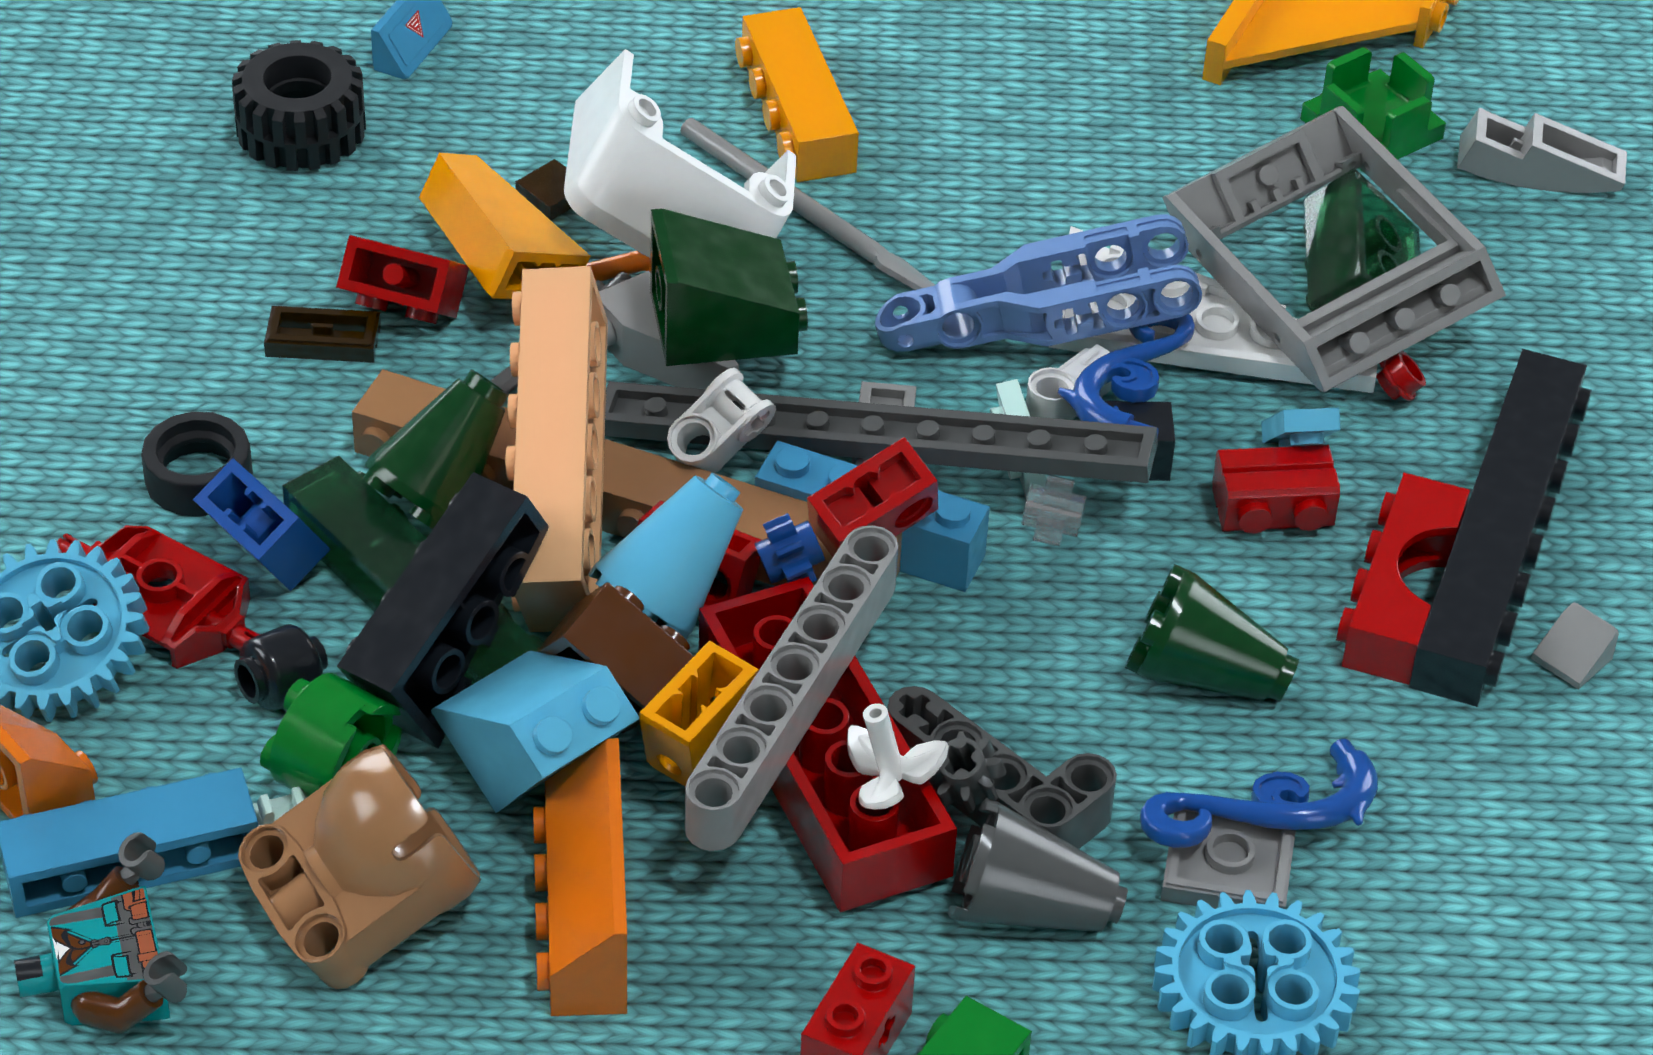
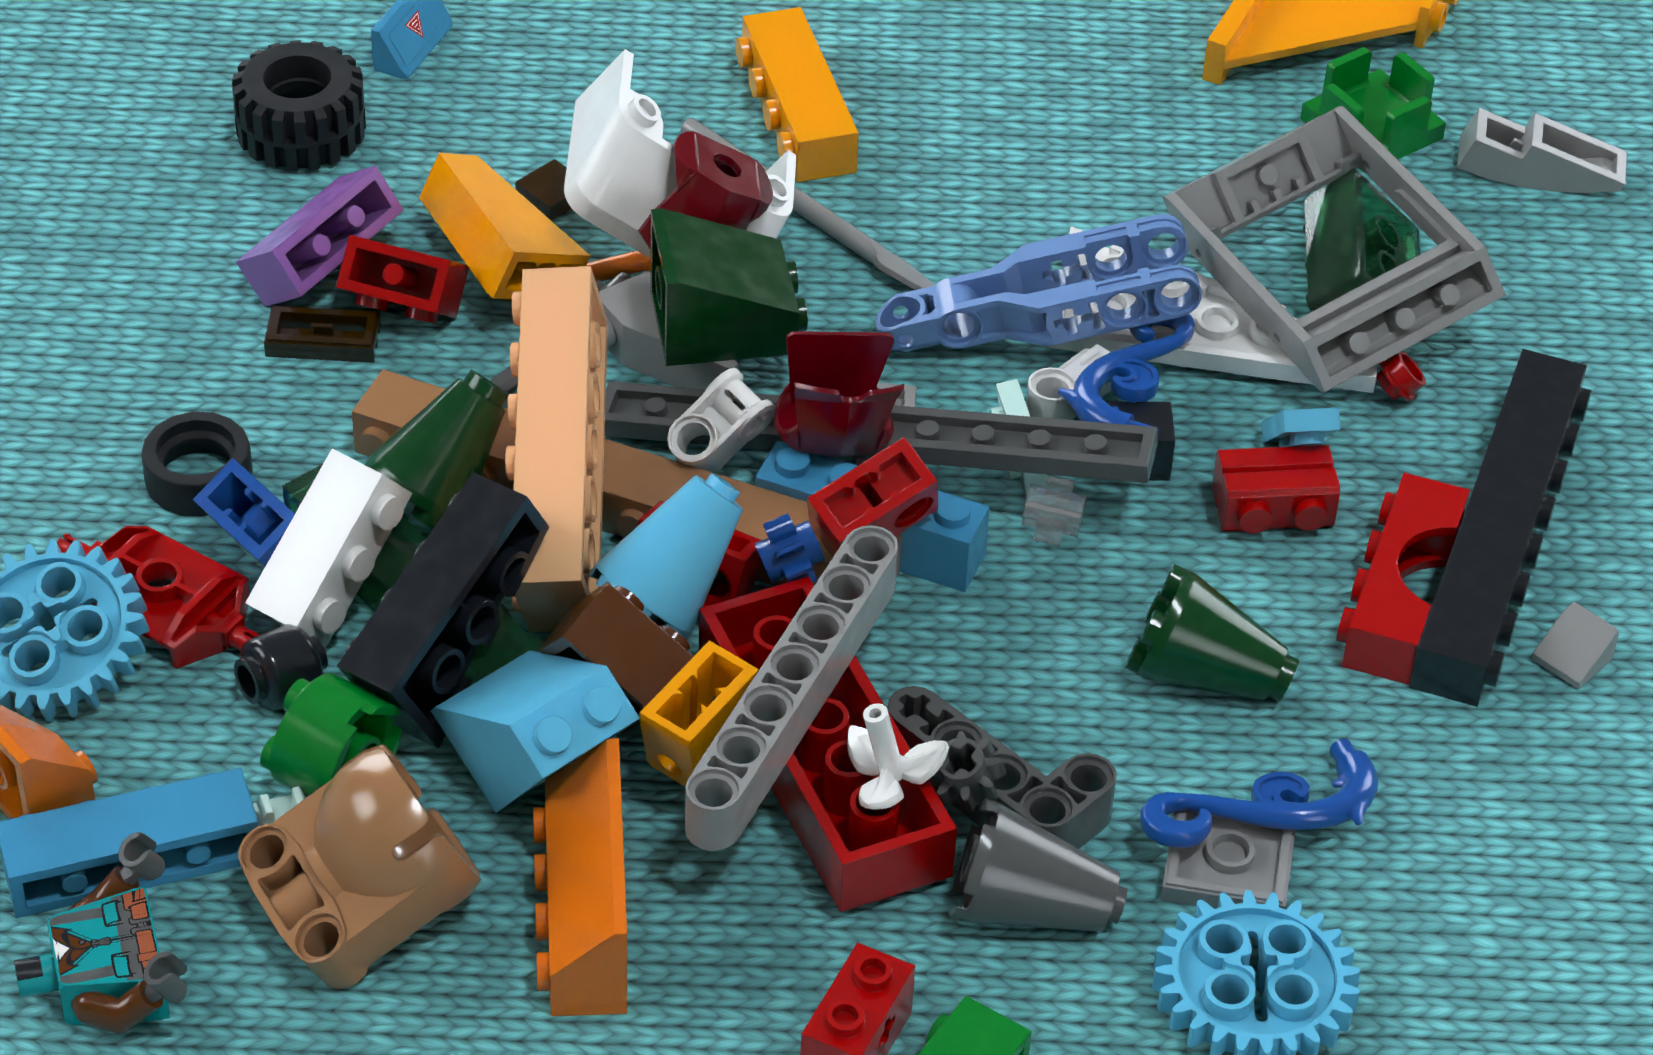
(317, 234): none -> medium lavender brick
(329, 547): none -> white brick
(715, 184): none -> dark red piece
(834, 393): none -> dark red piece

